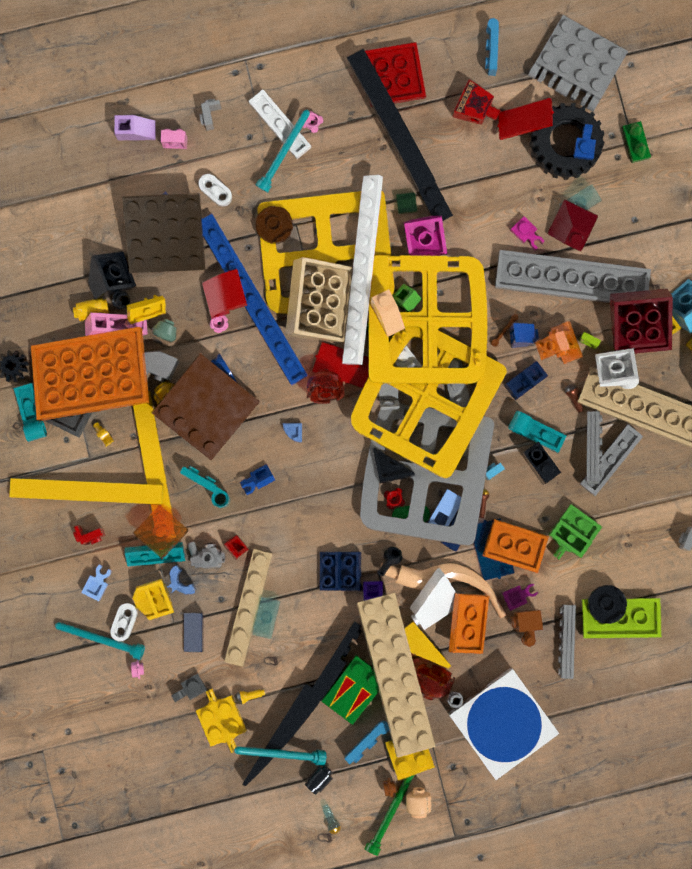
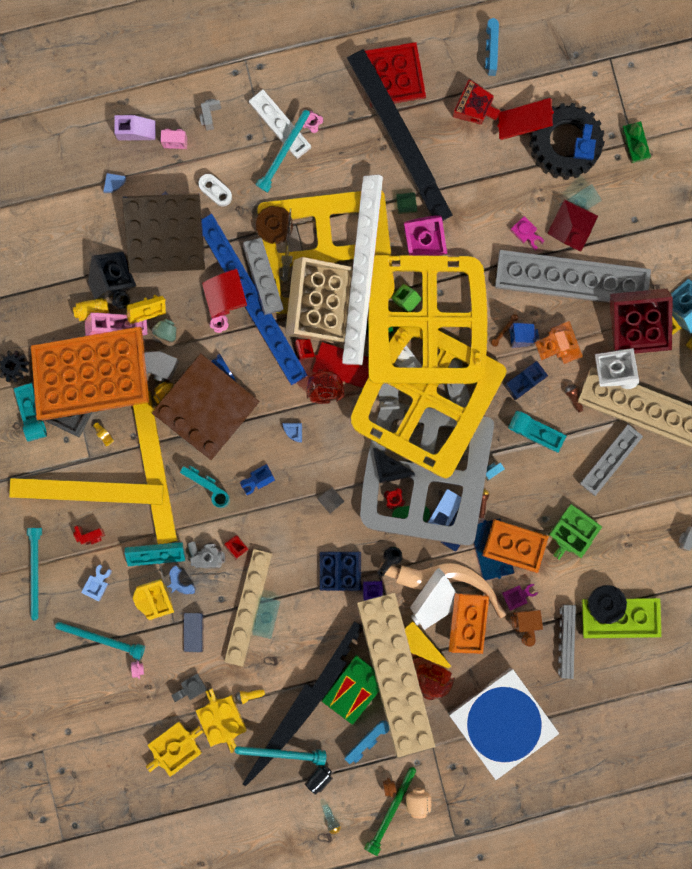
(34, 535): none -> teal piece
(113, 182): none -> medium blue tile
(124, 622): white plate -> none
(160, 531): clear orange plate -> none
(174, 749): none -> yellow plate
(262, 276): none -> light grey plate
(287, 260): none -> clear smoke sword
(304, 349): none -> red slope
(330, 500): none -> flat silver slope
(387, 312): light nougat slope -> none
(410, 764): yellow plate -> none
(458, 703): light grey pin -> none
(541, 463): black slope -> none
(579, 60): light grey hinge -> none
(589, 340): lime tile -> none
(593, 447): light grey piece -> none

